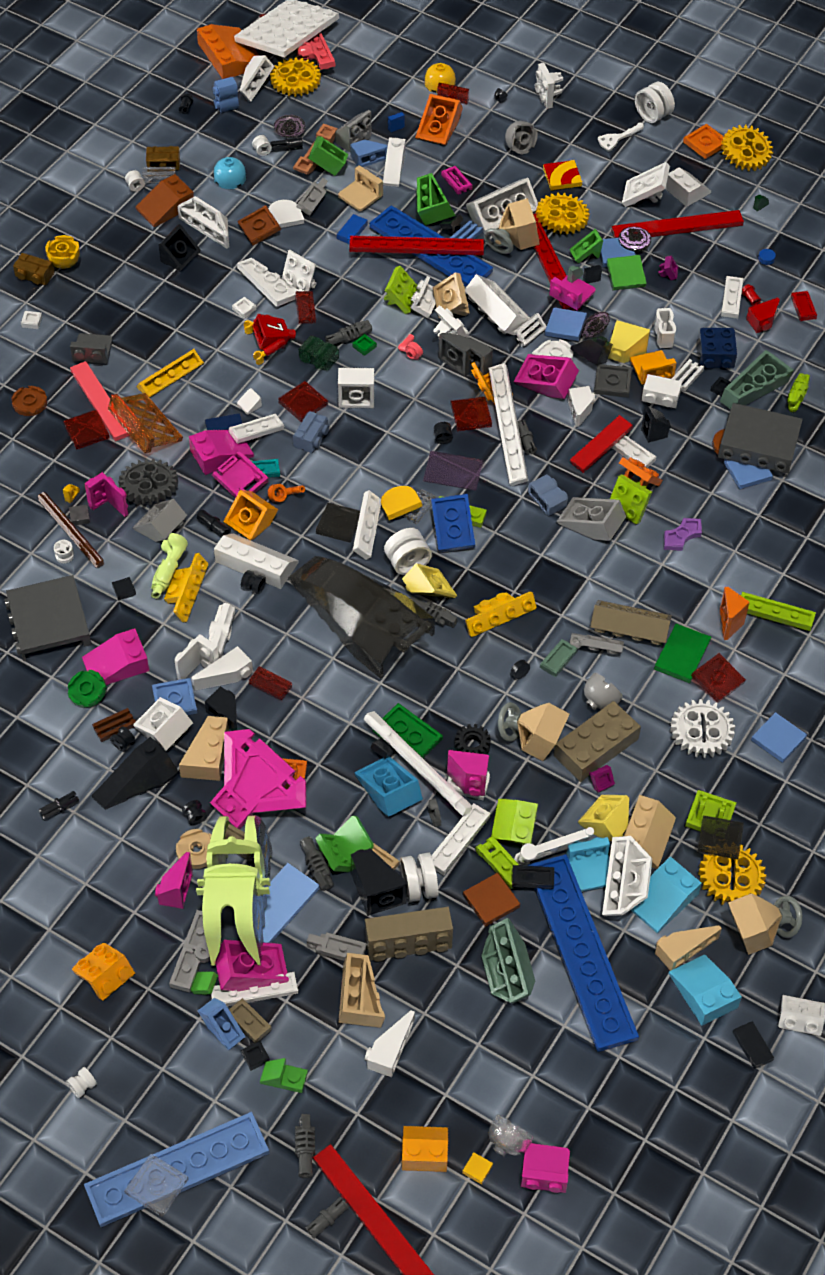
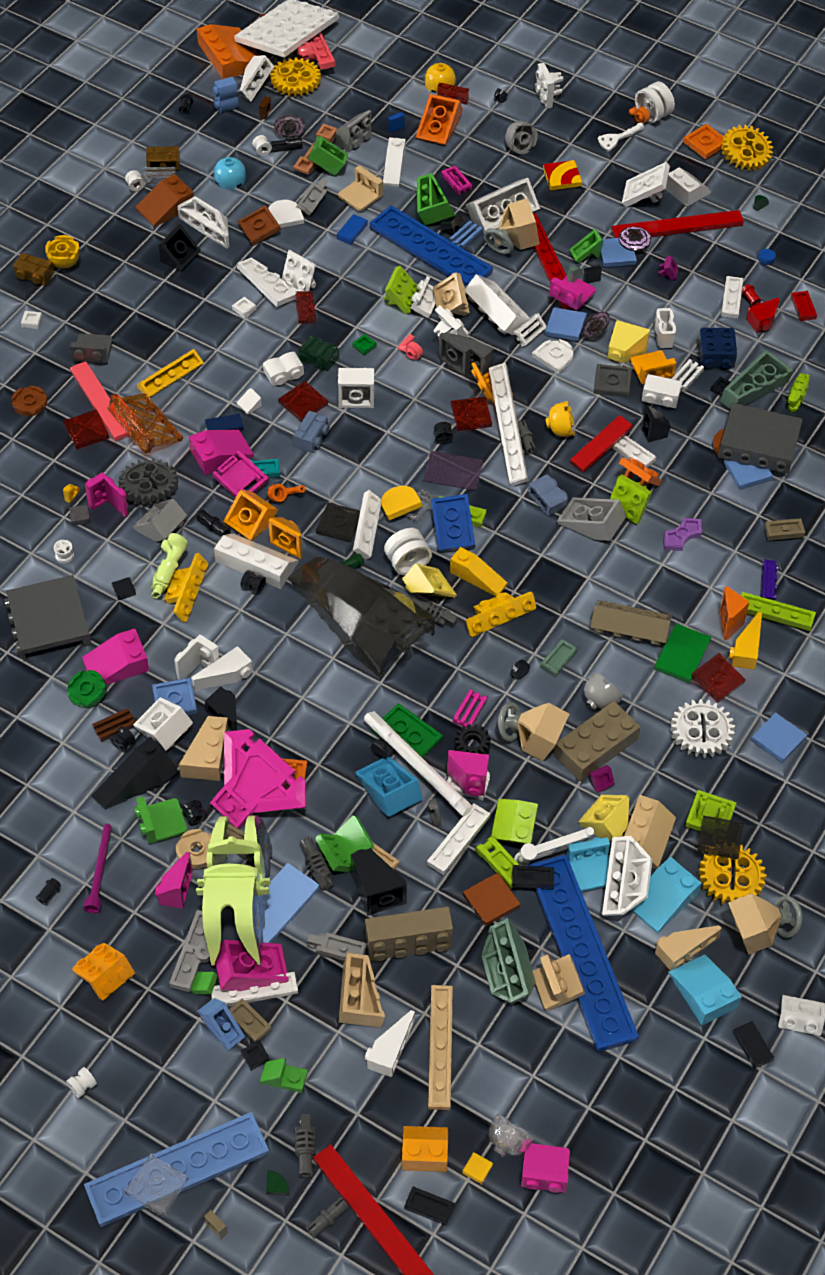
(51, 887): none -> black pin
(58, 805): black axle -> none
(70, 529): reddish brown axle -> none
(93, 903): none -> magenta piece
(160, 820): none -> bright green bracket
(215, 1224): none -> dark tan tile
(221, 627): white piece -> none
(256, 428): white tile -> none
(265, 107): none -> reddish brown tile
(270, 335): red torso -> none
(270, 683): clear red plate -> none
(276, 1184): none -> dark green tile
(283, 368): none -> white brick
(285, 536): none -> light orange slope
(350, 332): dark grey hinge -> none
(355, 561): none -> dark green pin
(367, 152): medium blue slope -> none
(416, 245): red tile -> none
(419, 876): white wheel -> none
(429, 1206): none -> black tile
(440, 1048): none -> tan tile
(475, 571): none -> yellow slope
(476, 697): none -> dark pink tile
(547, 375): dark pink slope -> none
(558, 981): none -> tan bracket
(561, 419): none -> yellow cylinder
(562, 213): yellow gear -> none
(580, 403): white slope -> none
(594, 349): black slope -> none
(595, 642): light grey hinge -> none
(626, 272): bright green tile -> none
(641, 114): none -> orange plate
(746, 647): none -> yellow slope
(769, 579): none -> dark purple piece
(784, 529): none -> dark tan plate

